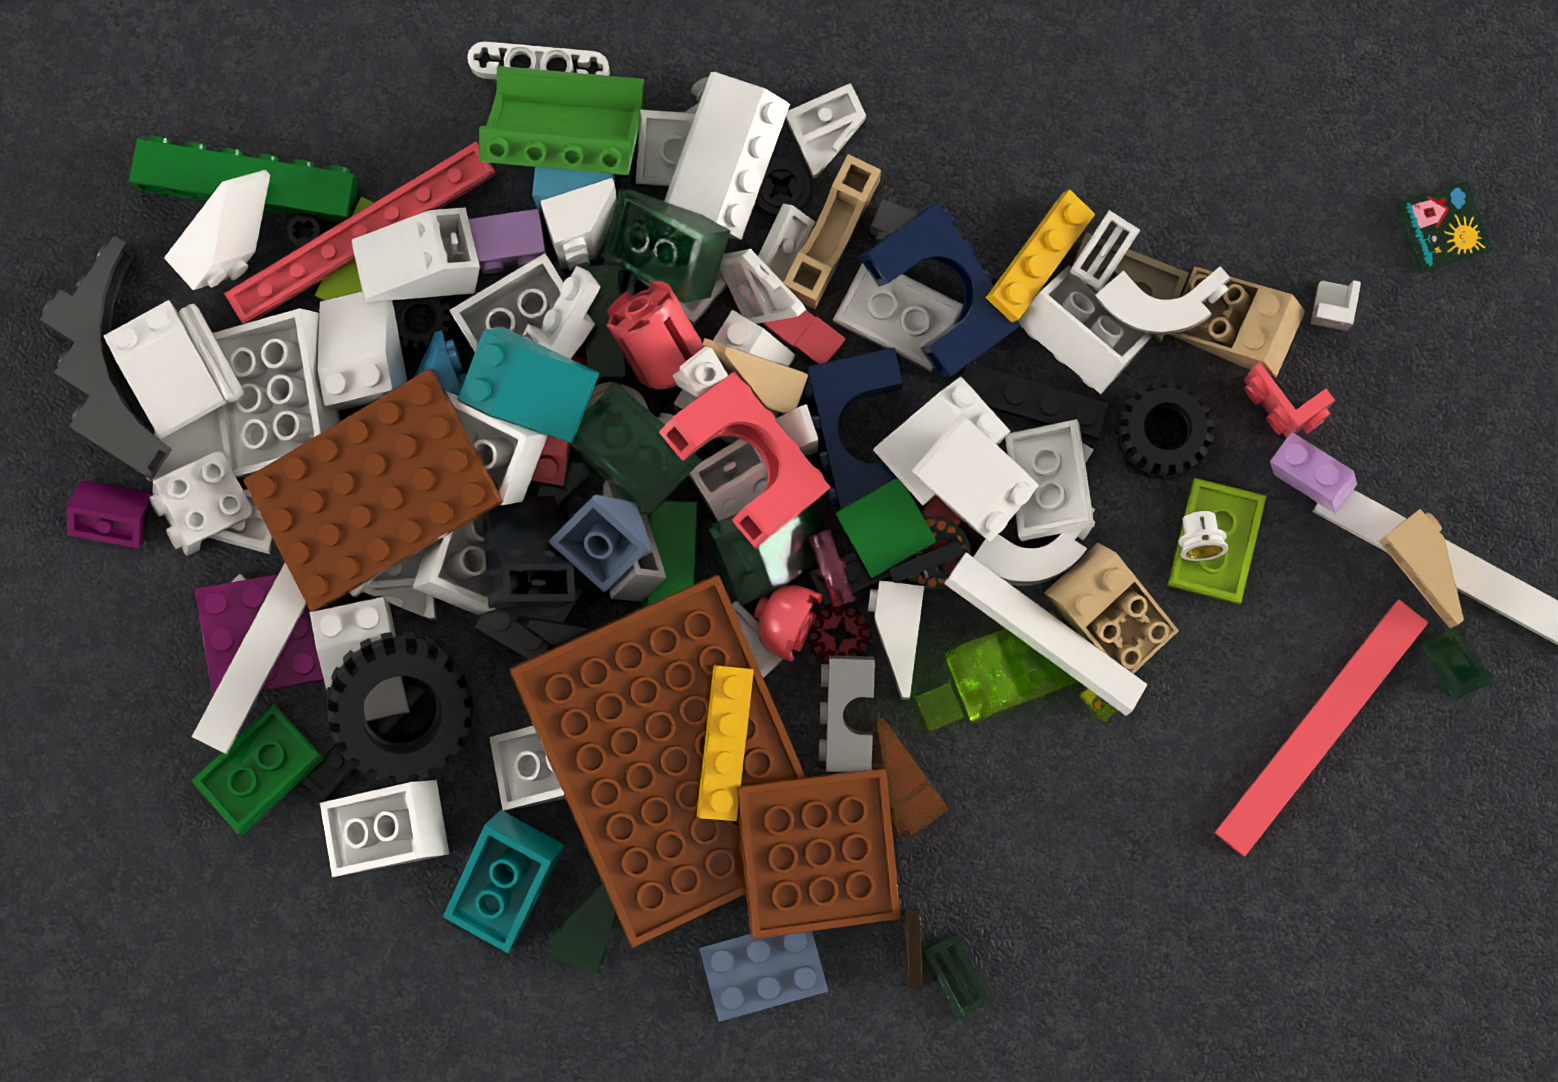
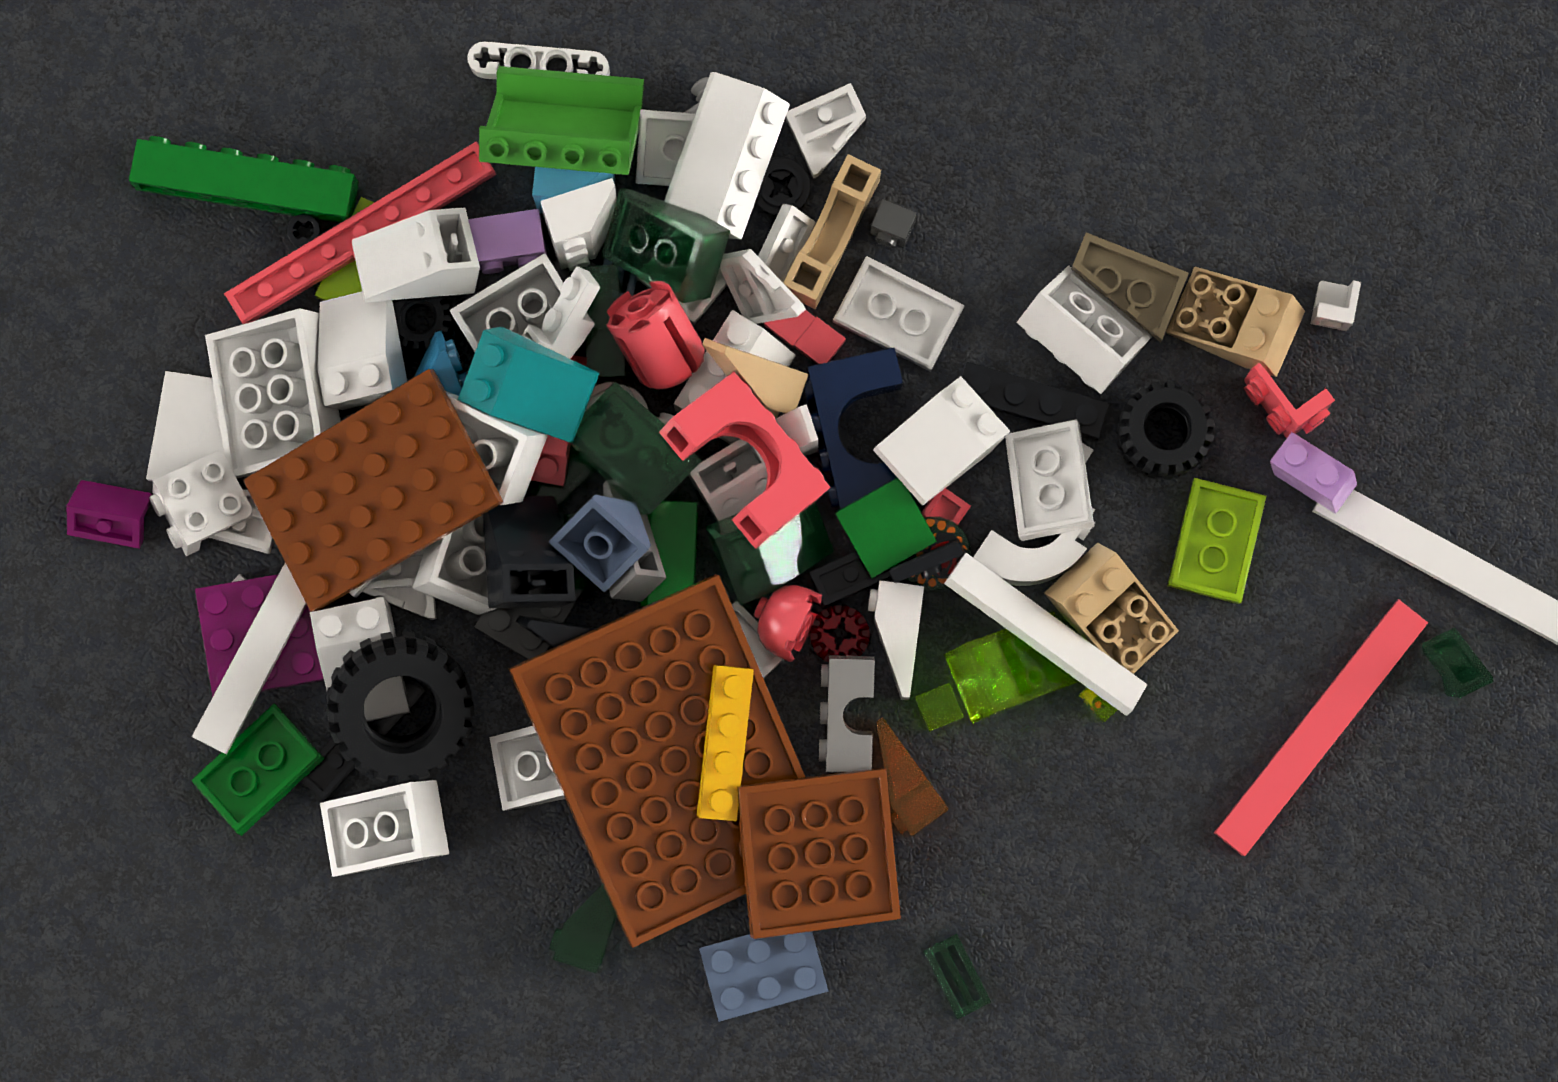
(89, 364): dark grey arch -> none
(164, 369): white slope -> none
(211, 353): white axle -> none
(222, 233): white slope -> none
(503, 880): teal slope -> none
(700, 372): white bracket -> none
(831, 568): clear pink pin -> none
(913, 955): dark brown tile -> none
(934, 237): dark blue arch -> none
(975, 478): white slope -> none
(1040, 256): yellow plate -> none
(1087, 277): white tile -> none
(1158, 316): white arch -> none
(1202, 538): white piece -> none
(1425, 560): tan slope -> none
(1443, 227): clear green tile -> none

